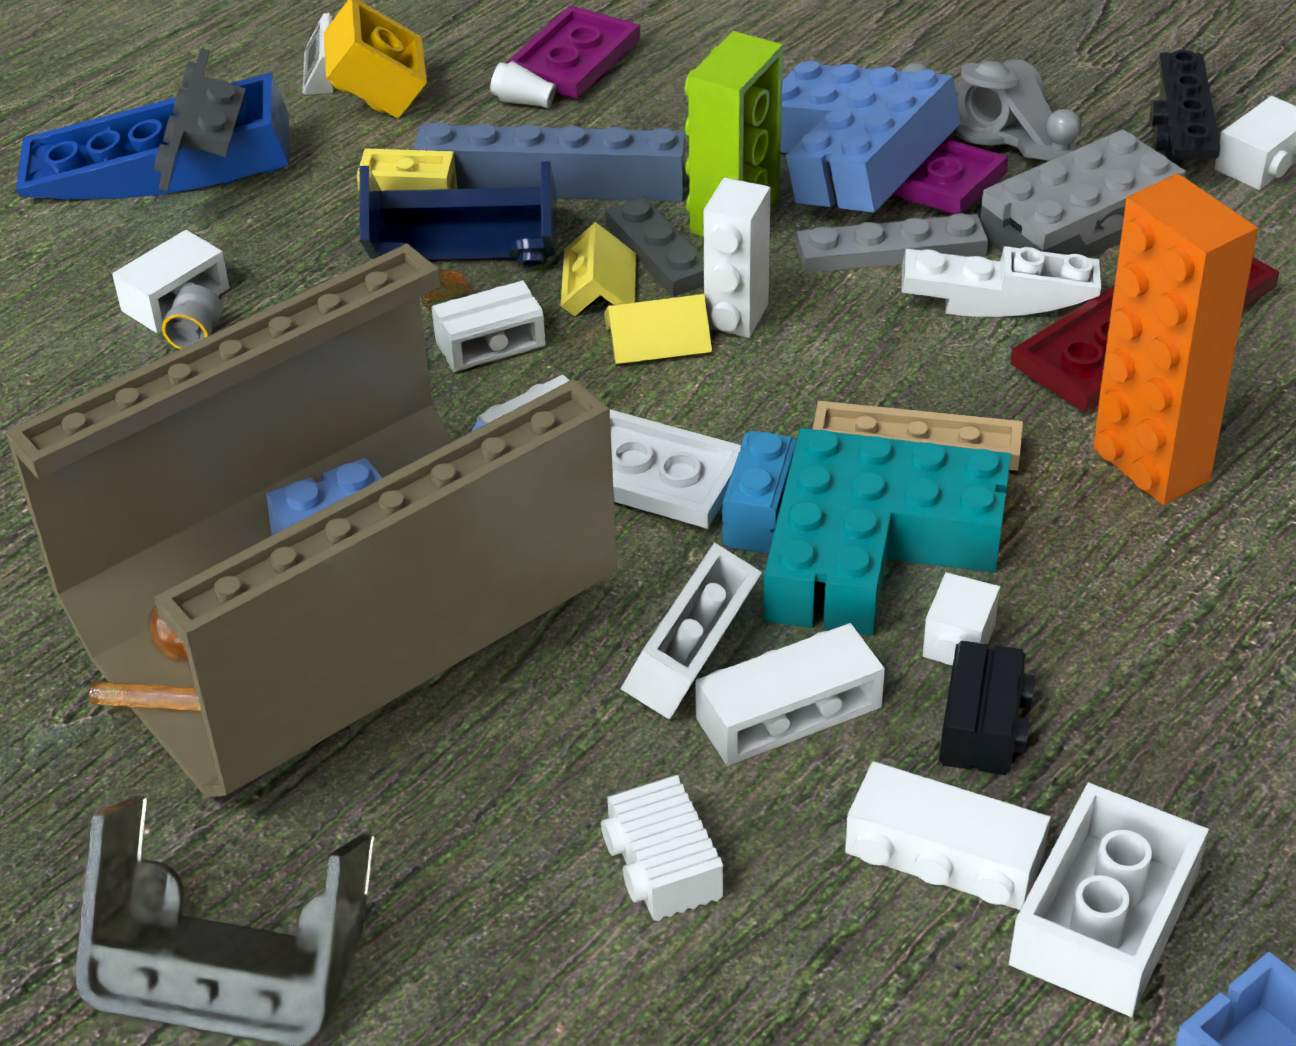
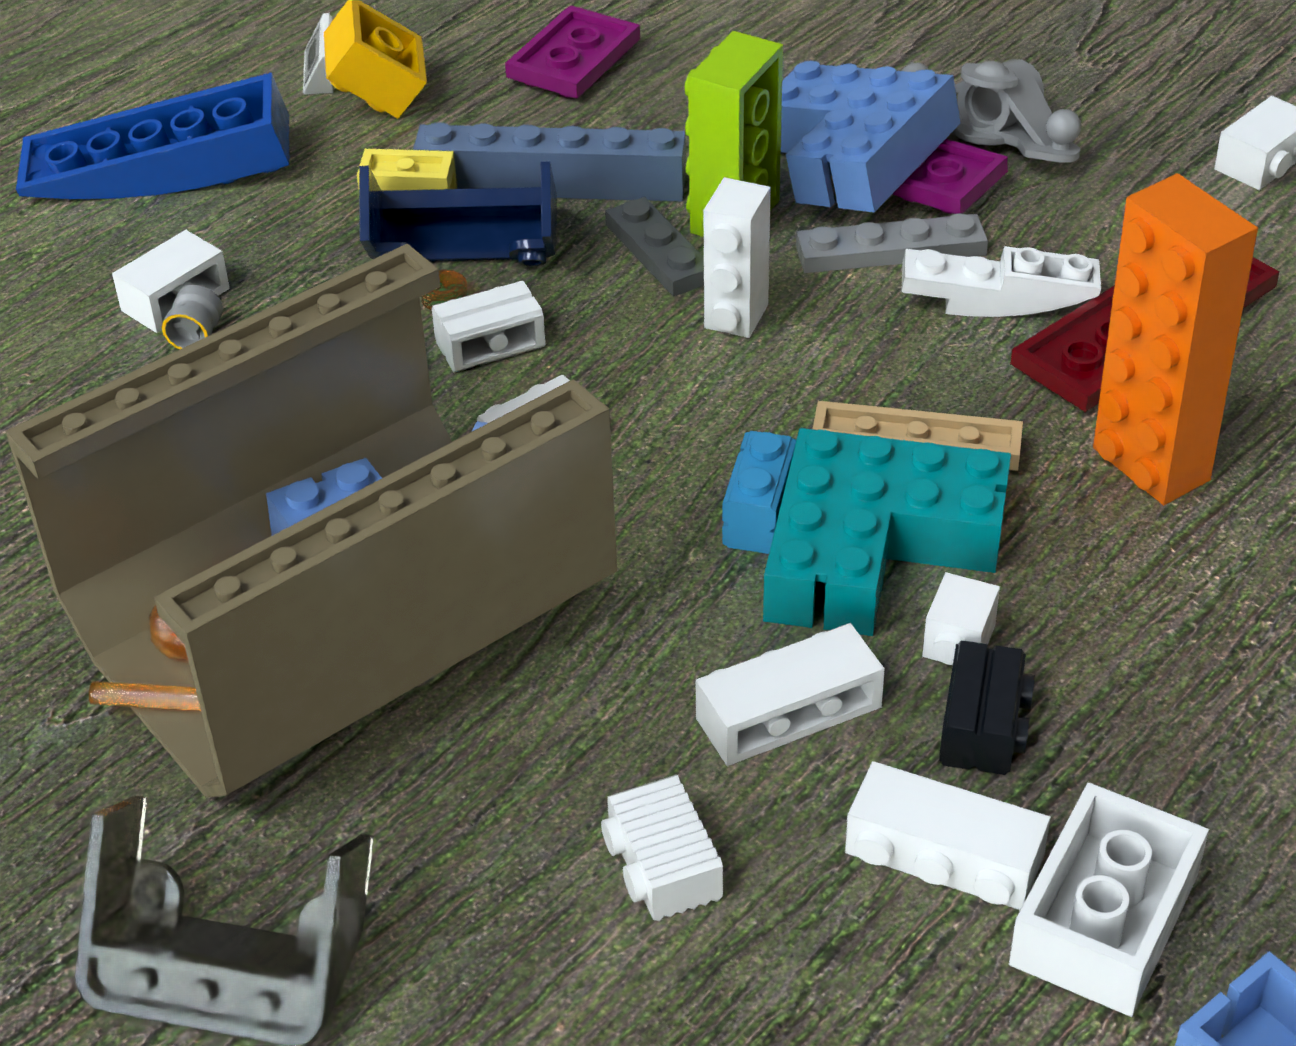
(205, 118): dark grey bracket -> none
(520, 86): white cone -> none
(595, 267): light yellow panel -> none
(659, 329): light yellow panel -> none
(669, 469): white plate -> none
(690, 631): white brick -> none
(1074, 199): light grey piece -> none
(1184, 110): black bracket -> none

